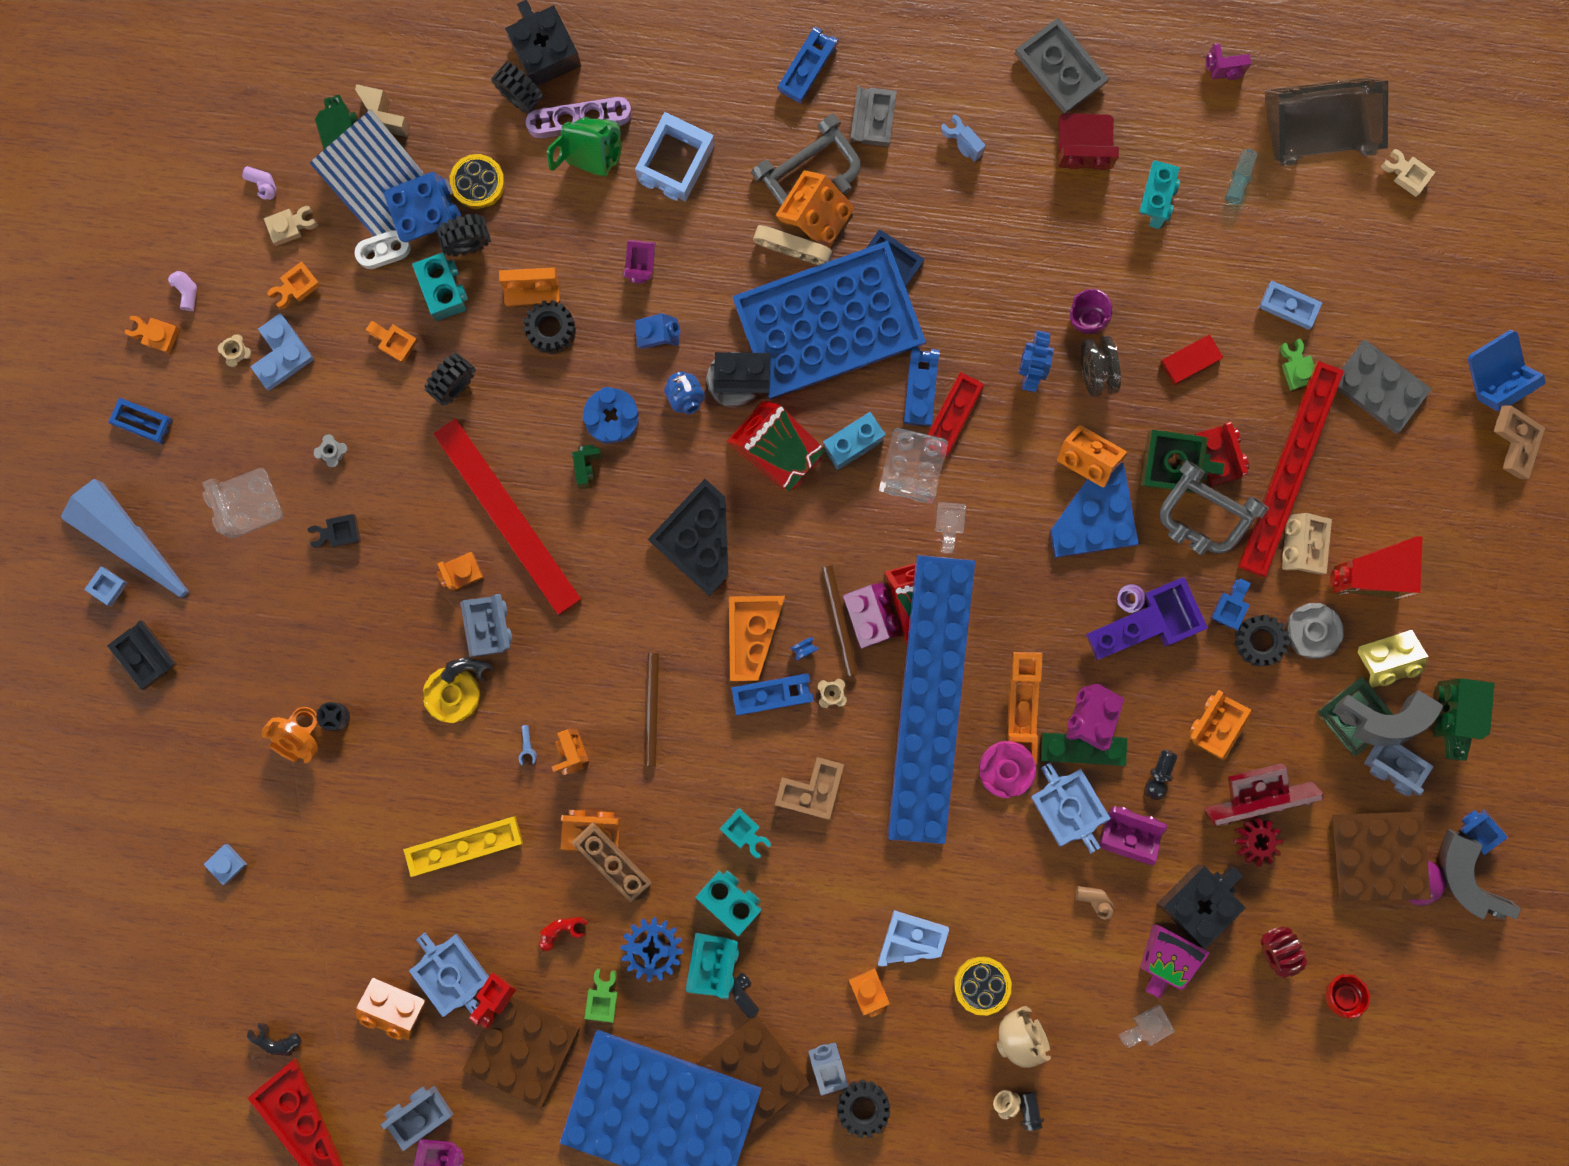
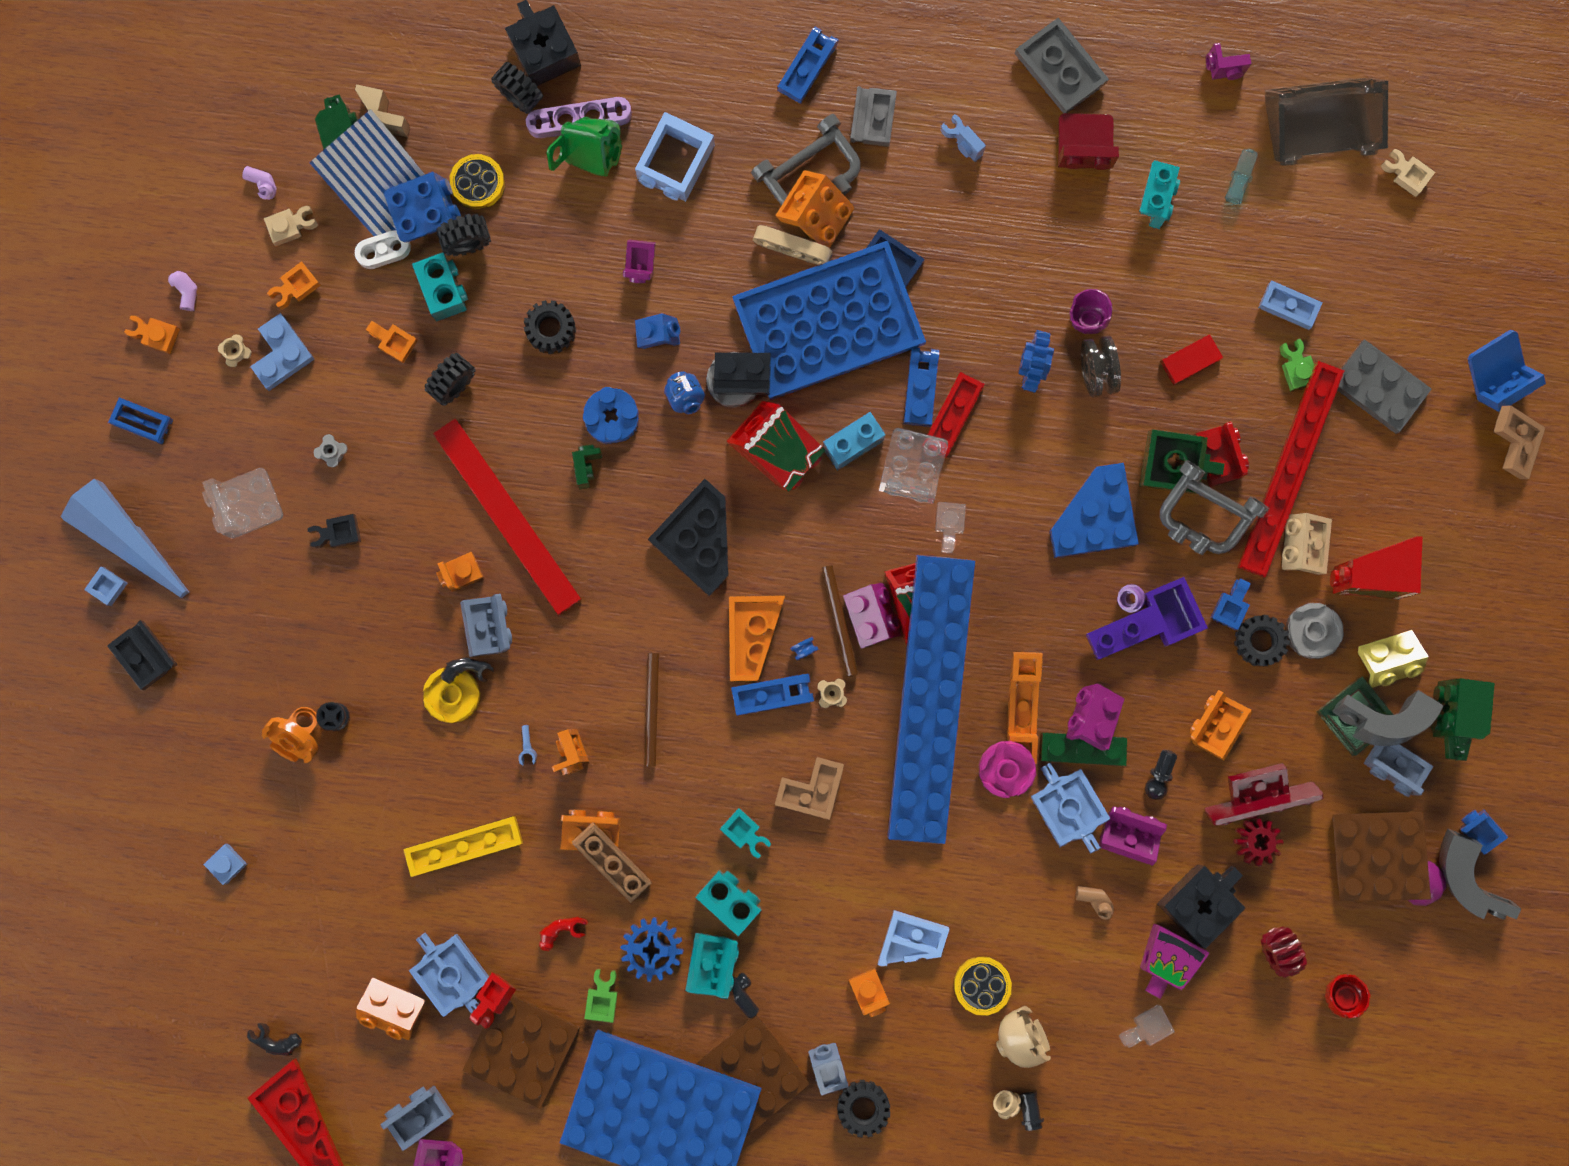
(529, 286): orange bracket -> none
(1090, 455): orange bracket -> none

